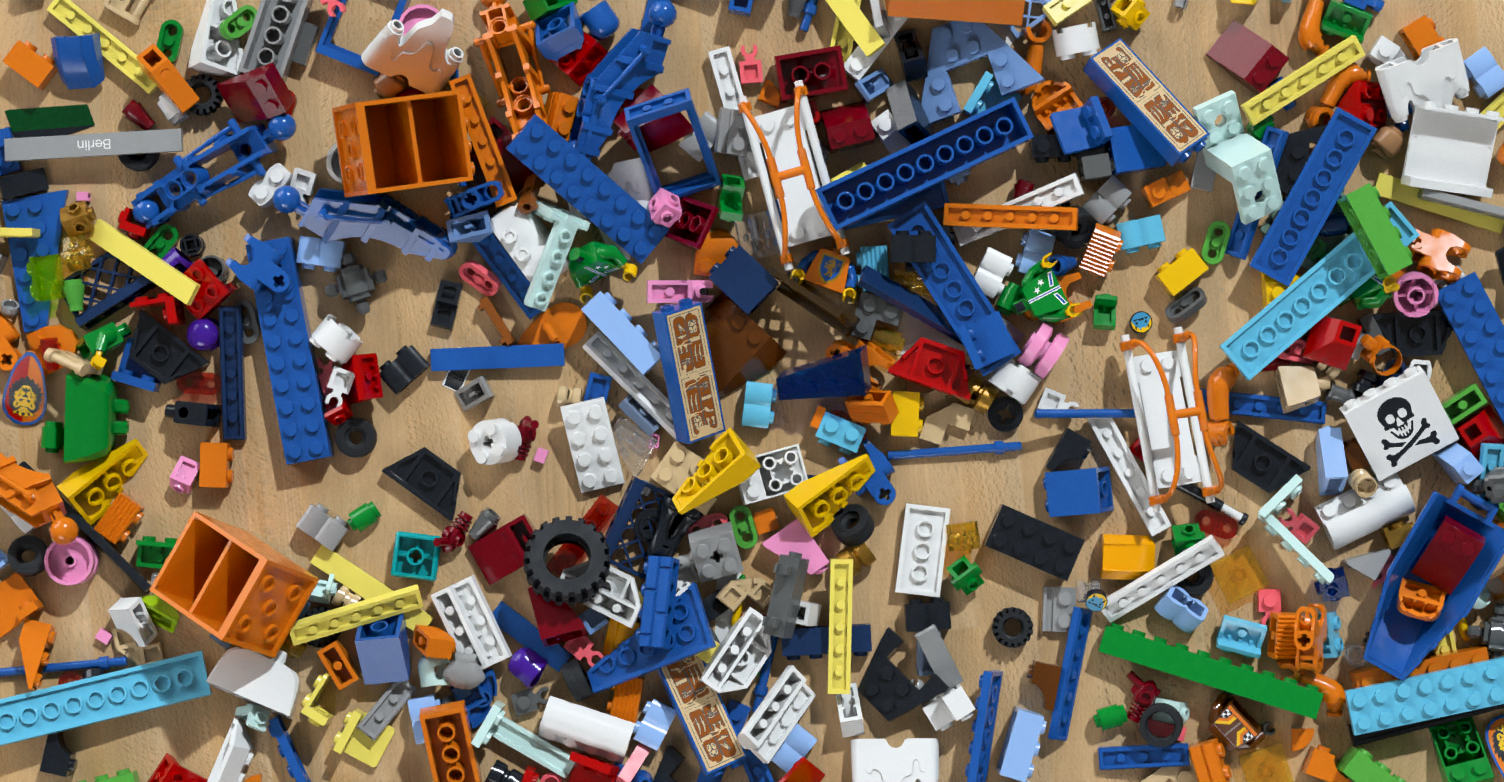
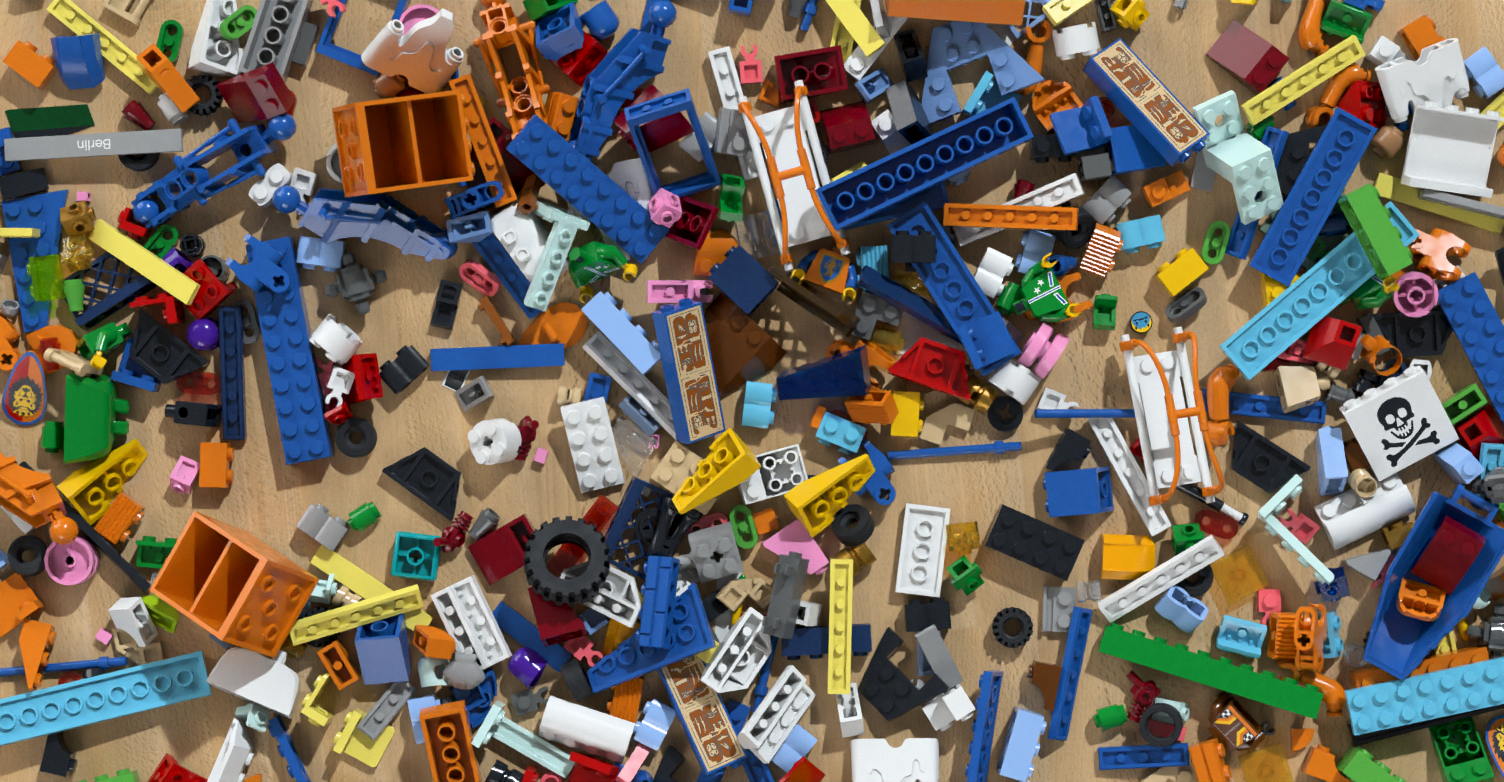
(1096, 600): tile -> none

